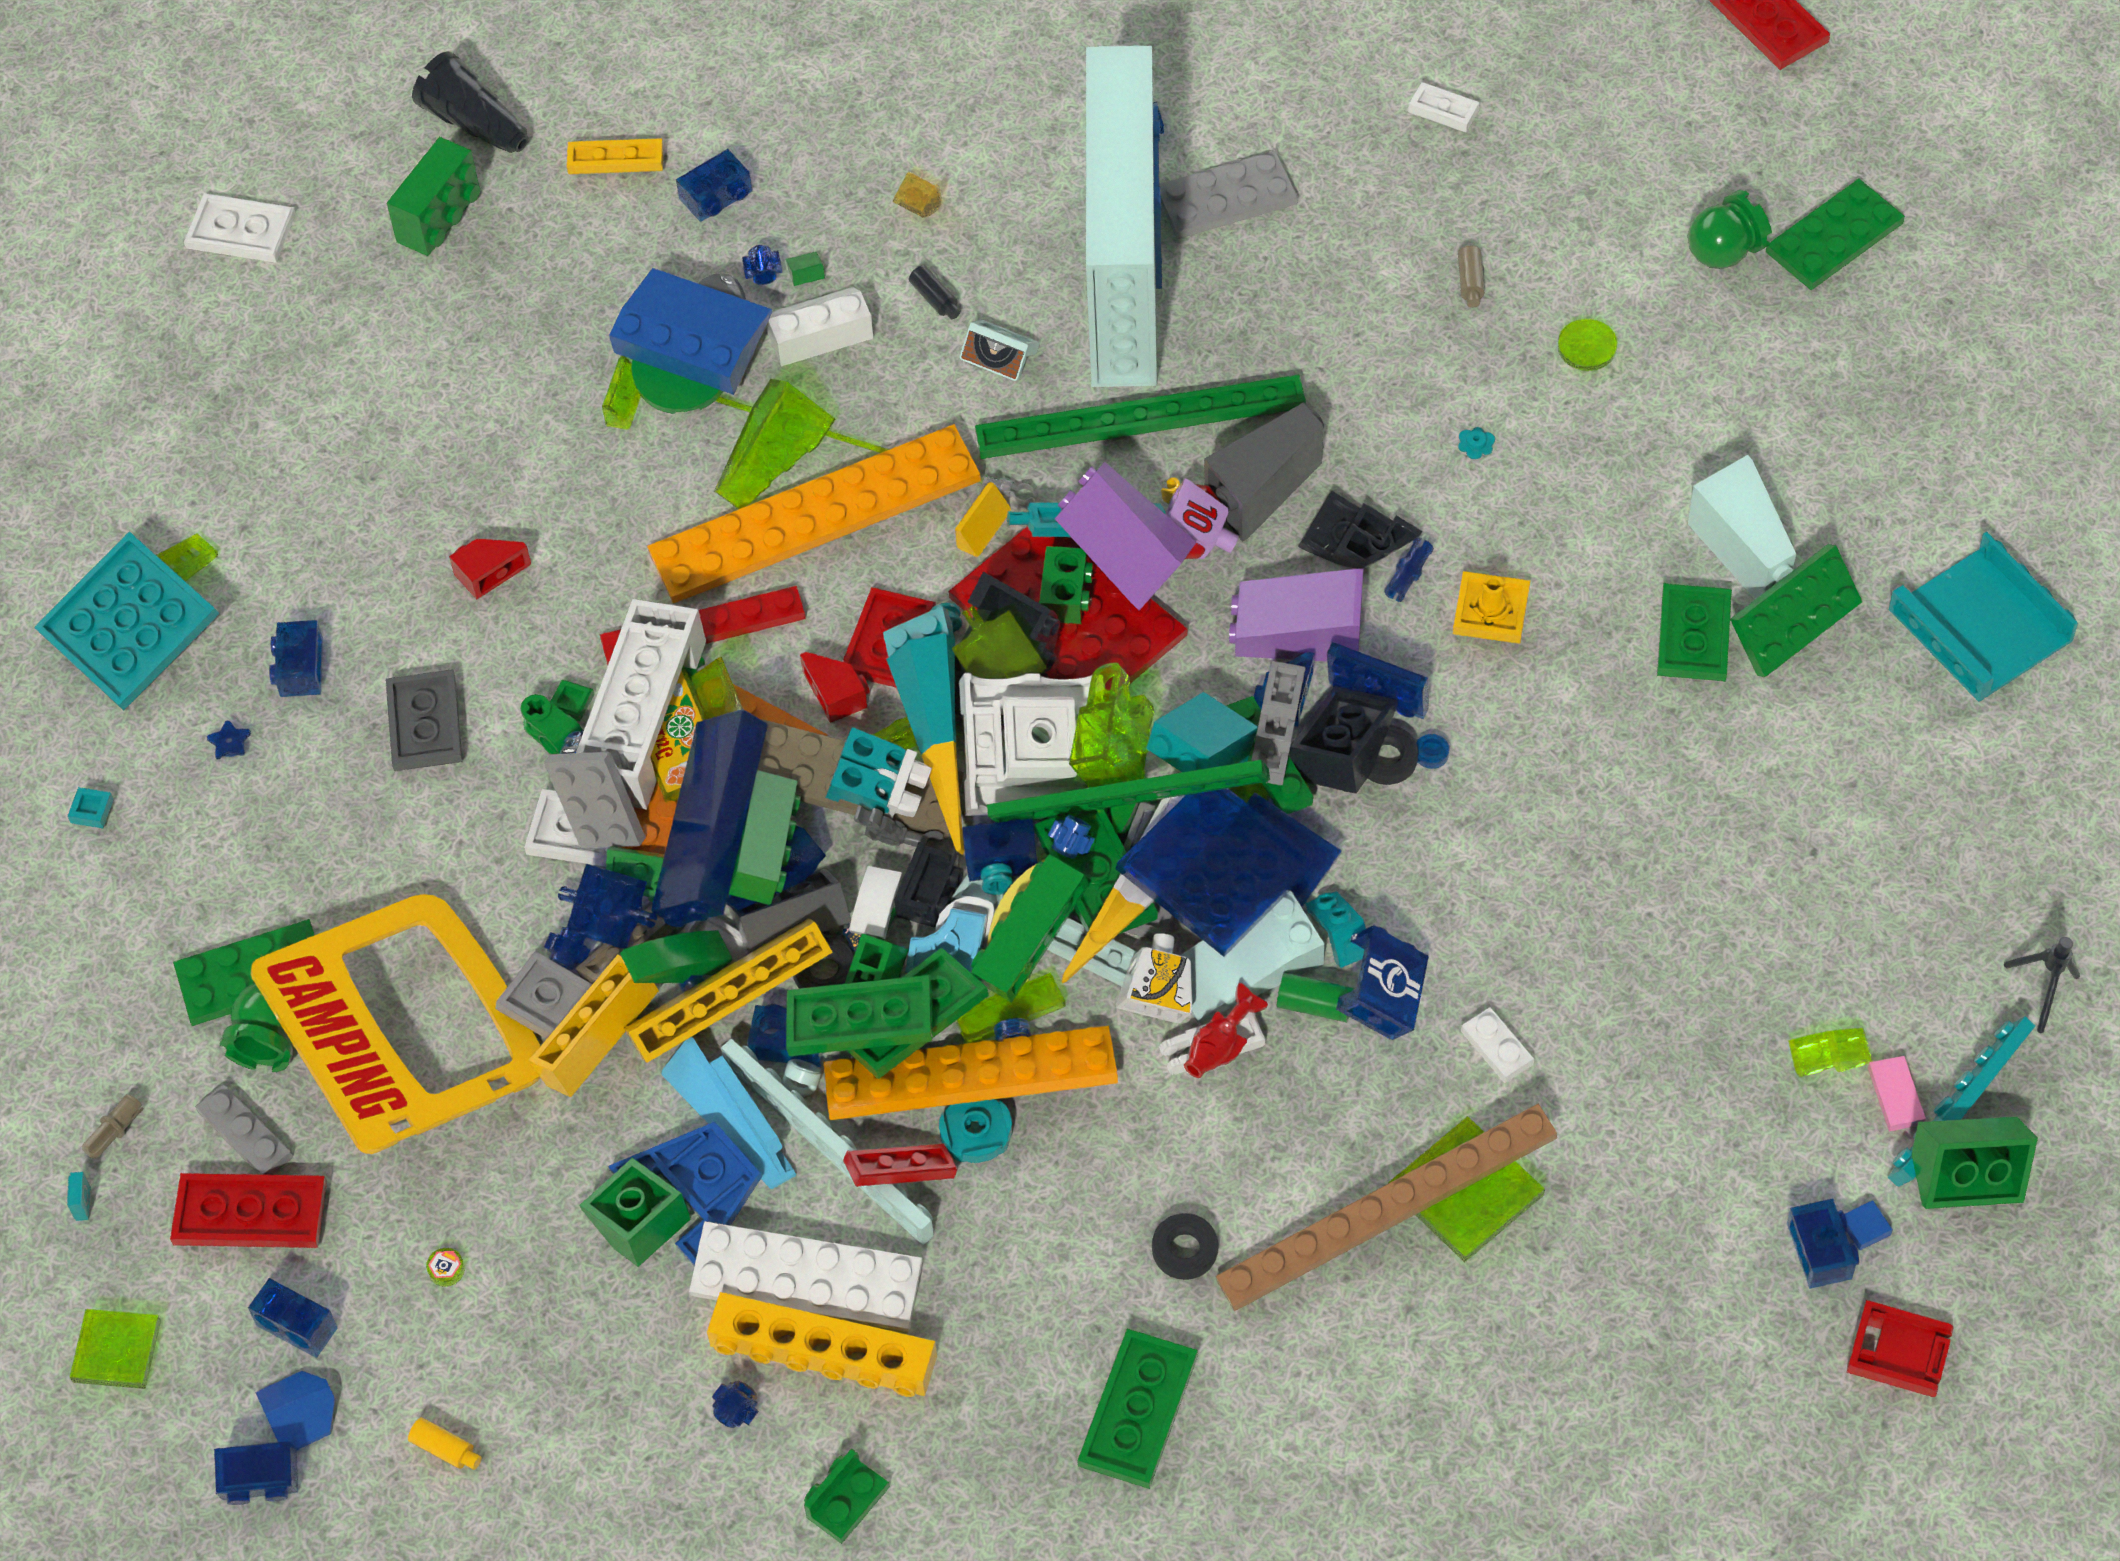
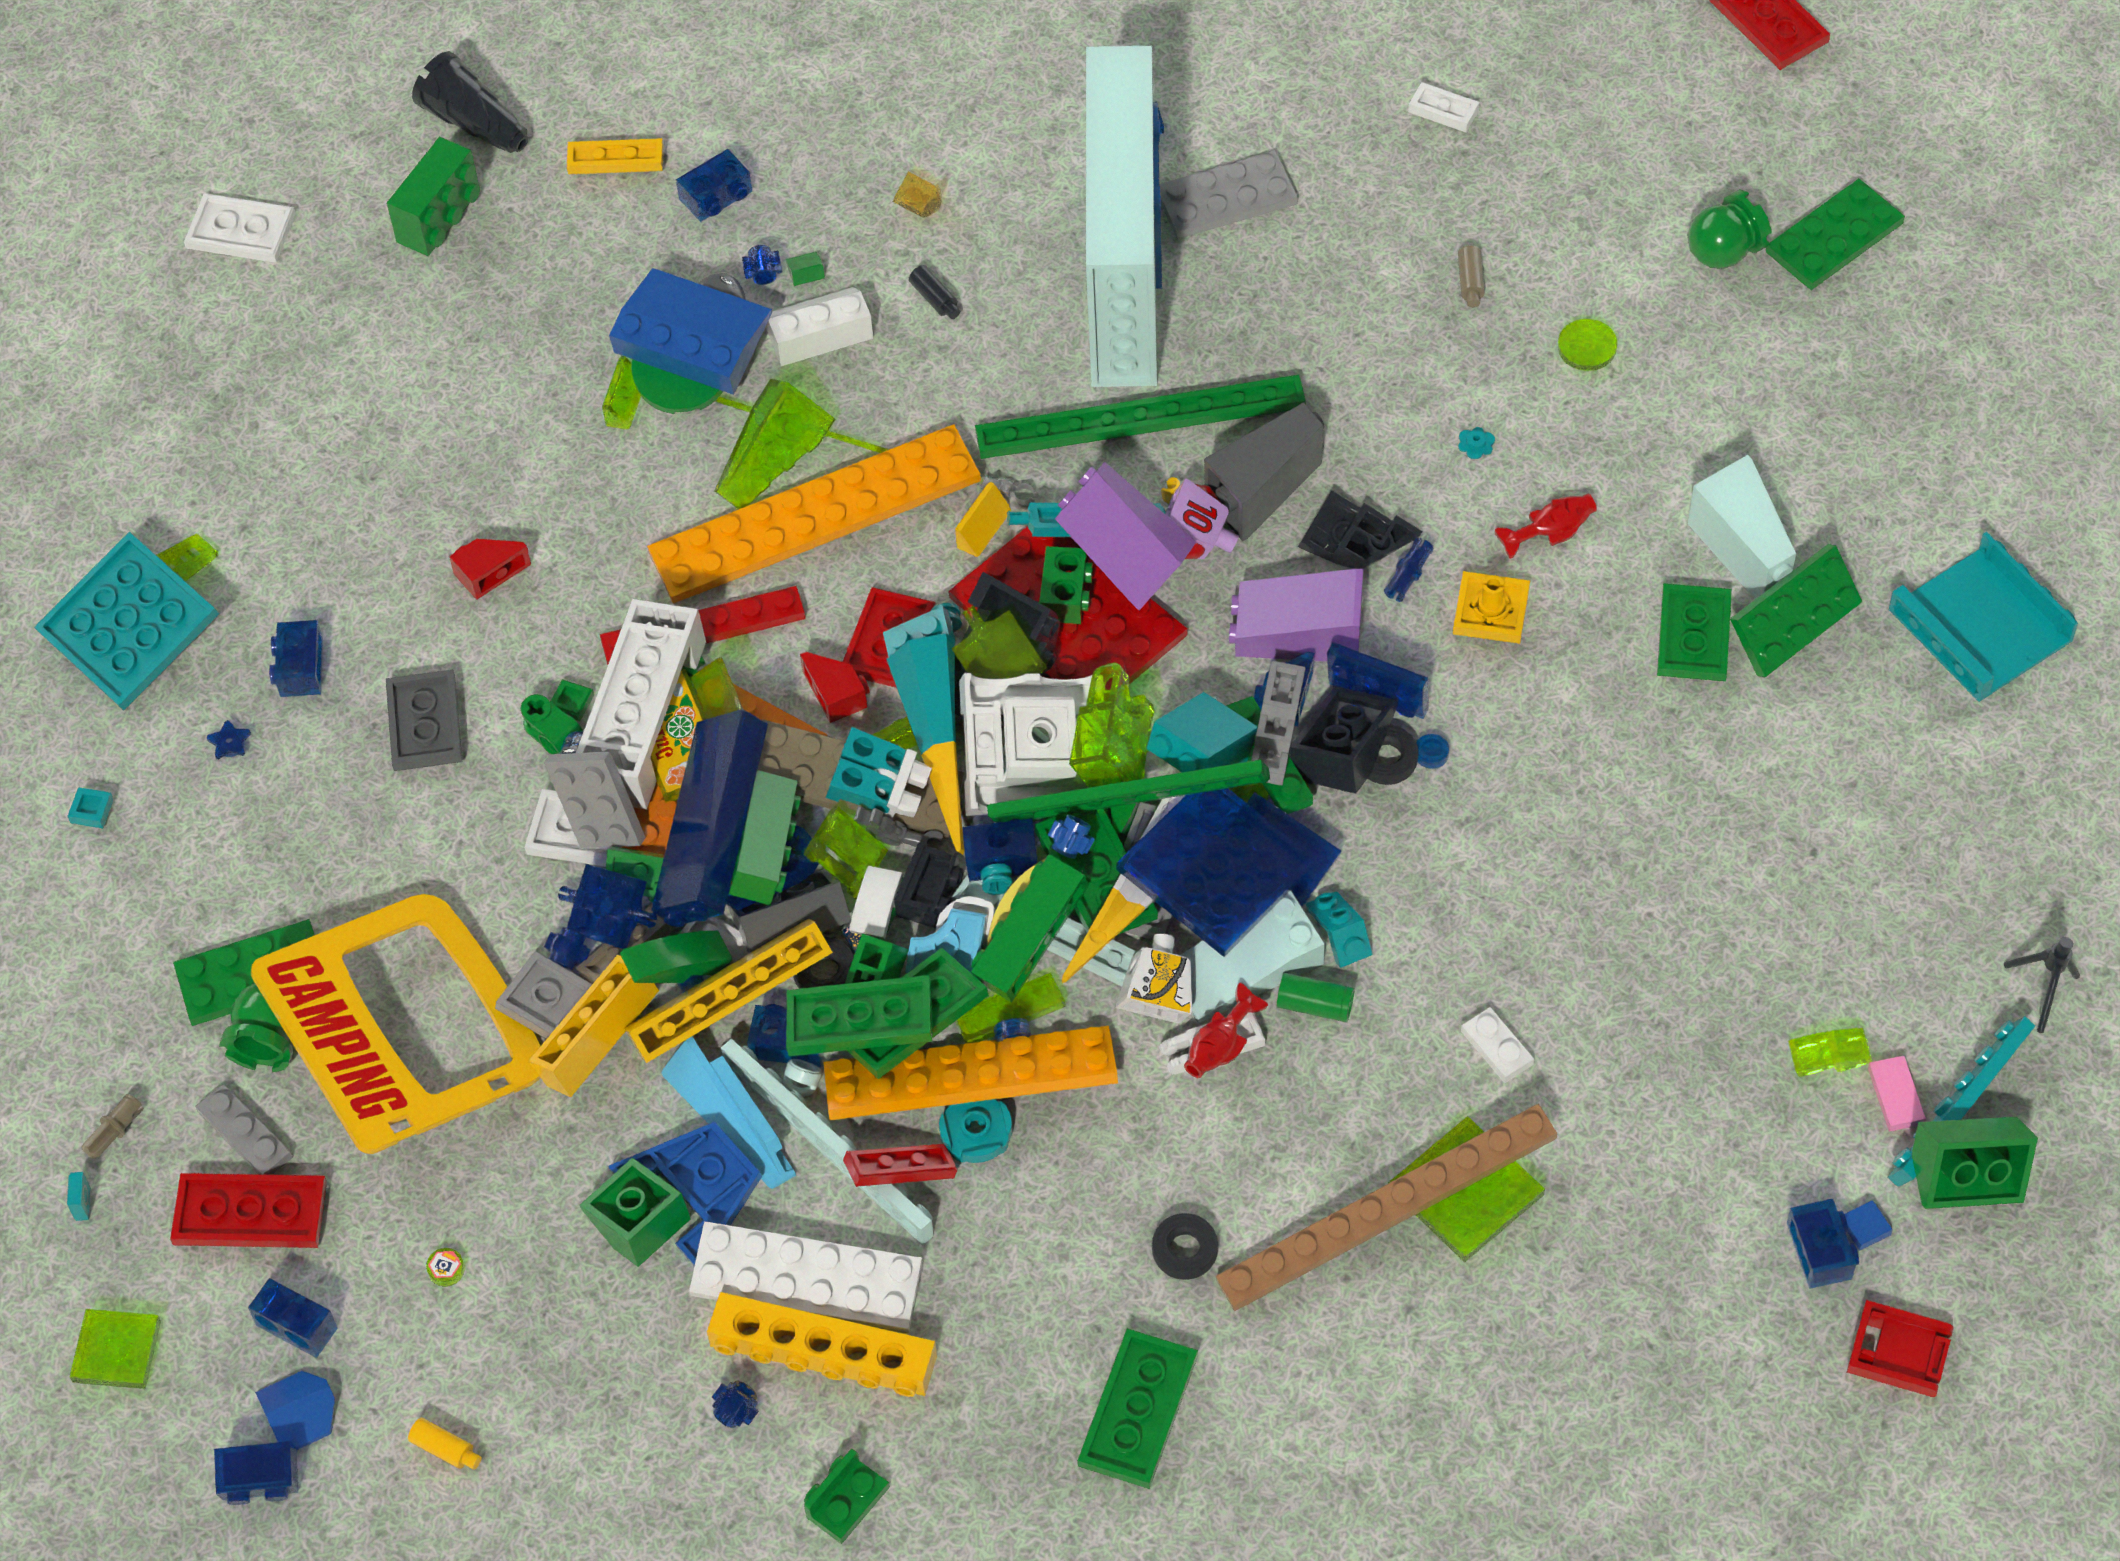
(848, 842): none -> clear neon green plate
(997, 349): panel -> none
(1387, 984): clear blue panel -> none
(1556, 521): none -> red animal

